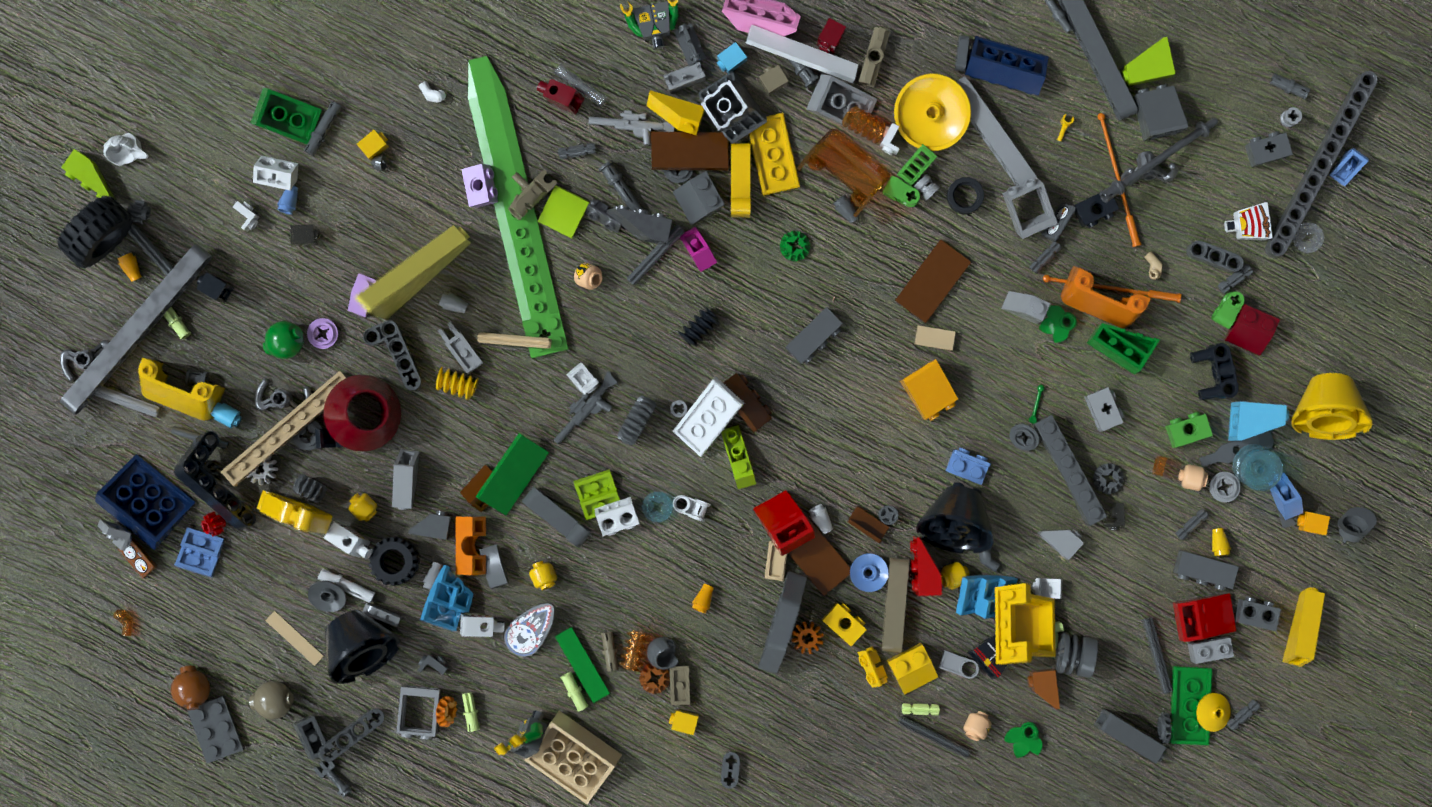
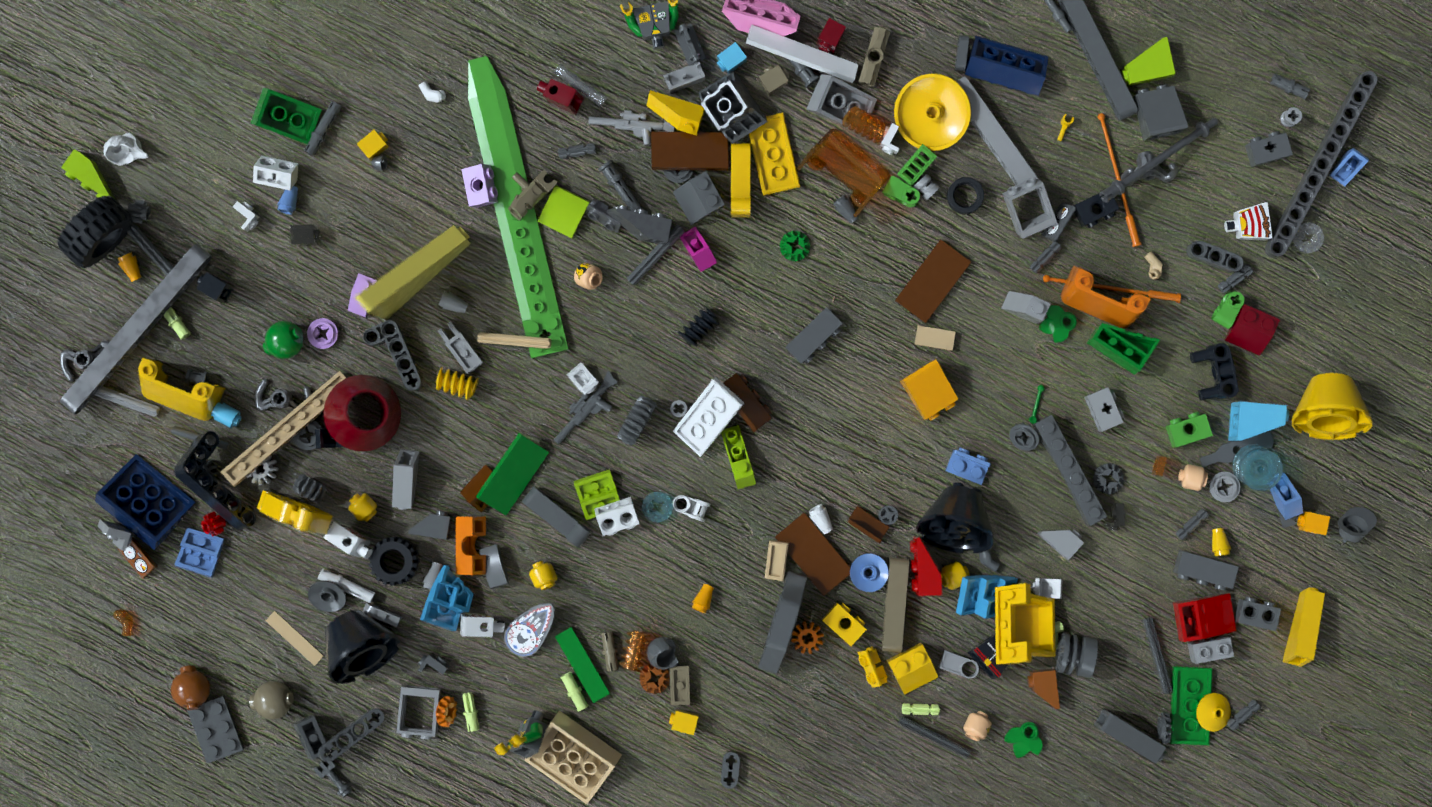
(784, 522): red slope -> none

